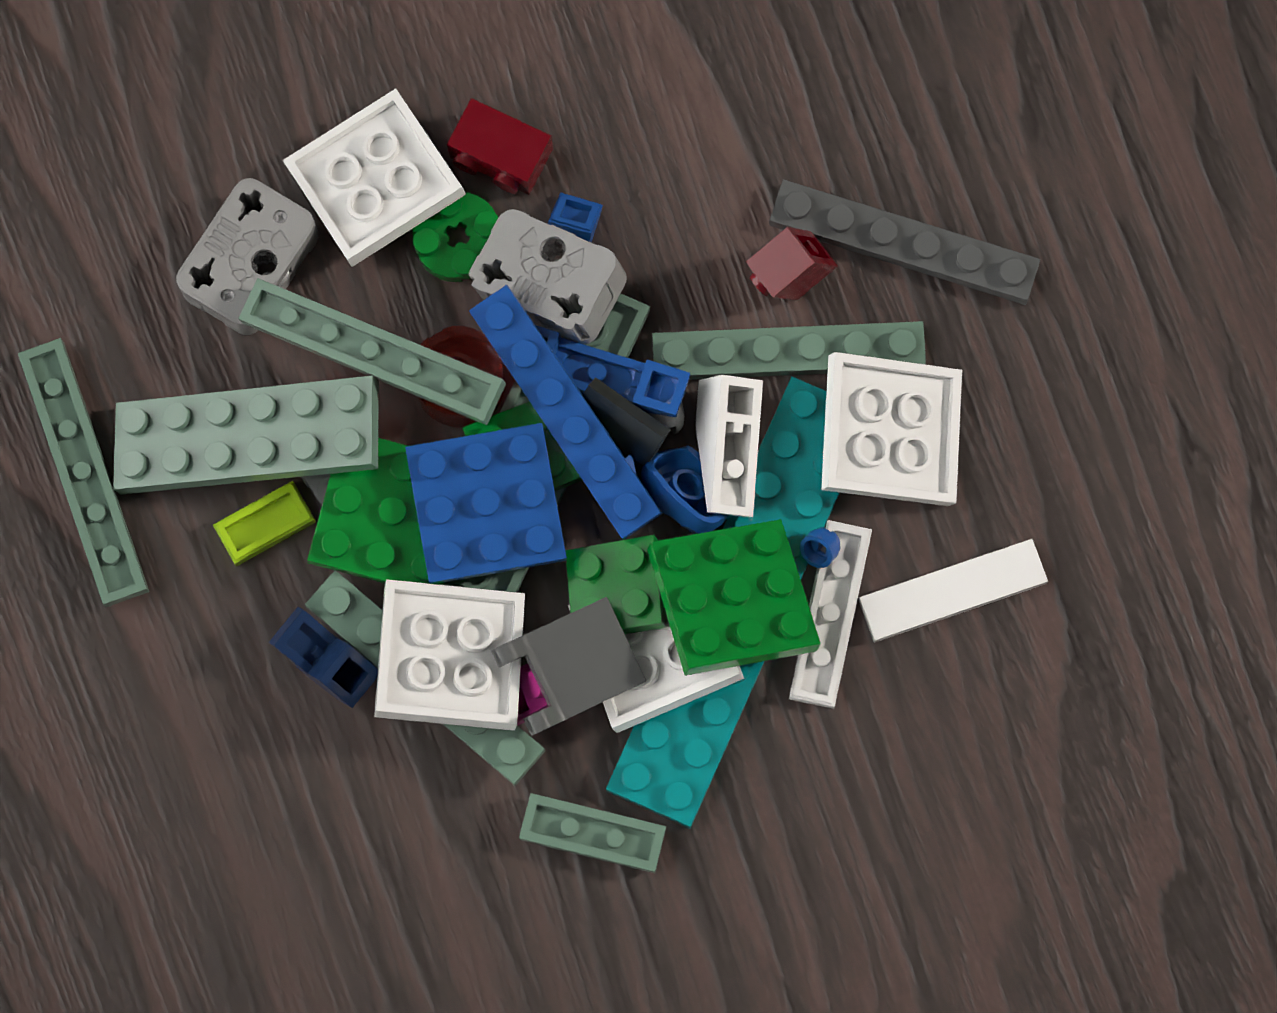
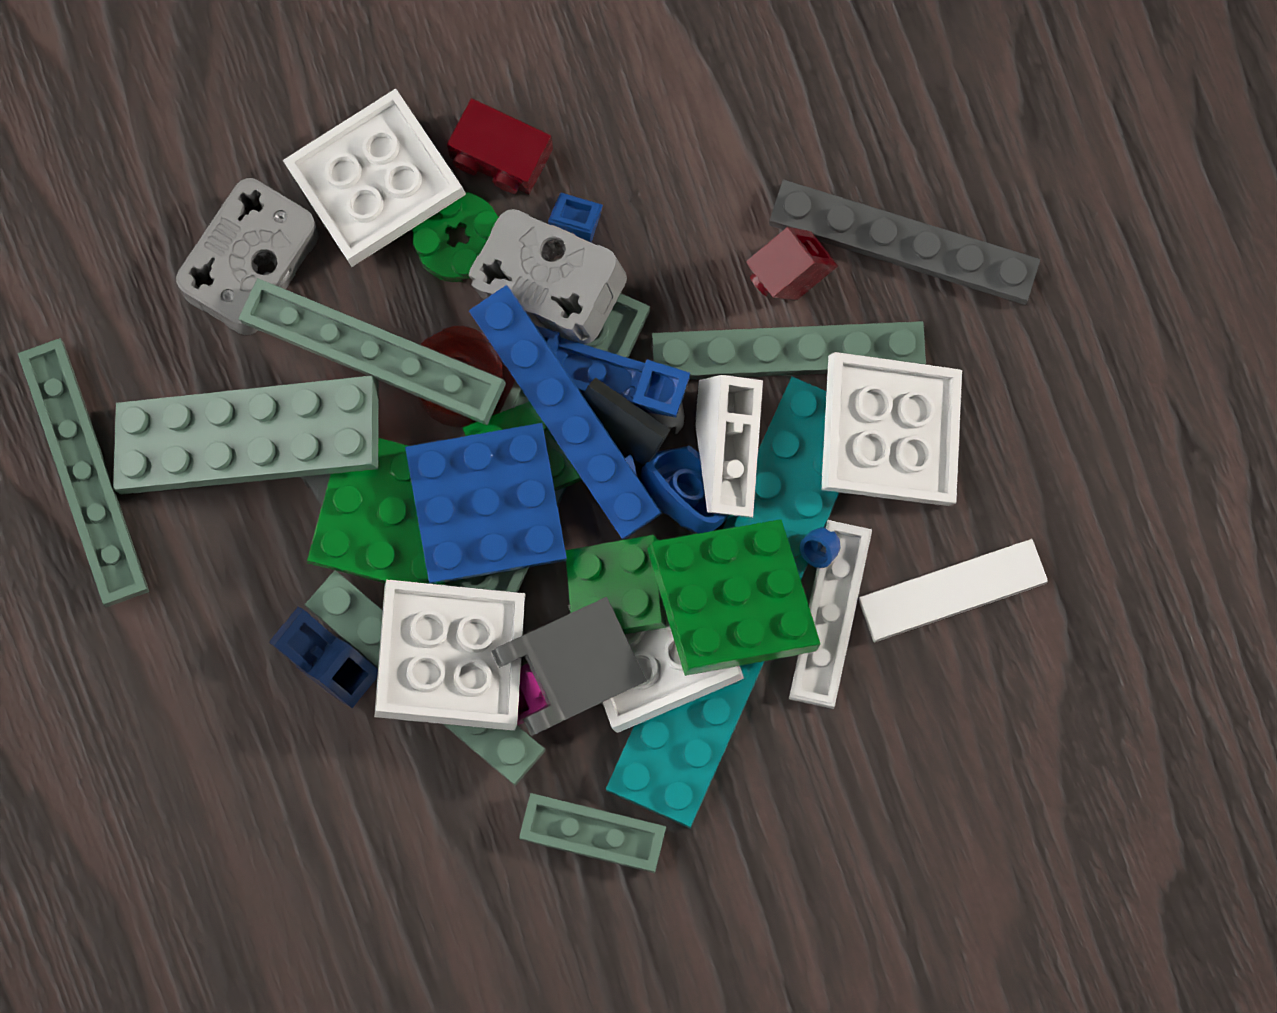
(264, 523): lime tile -> none

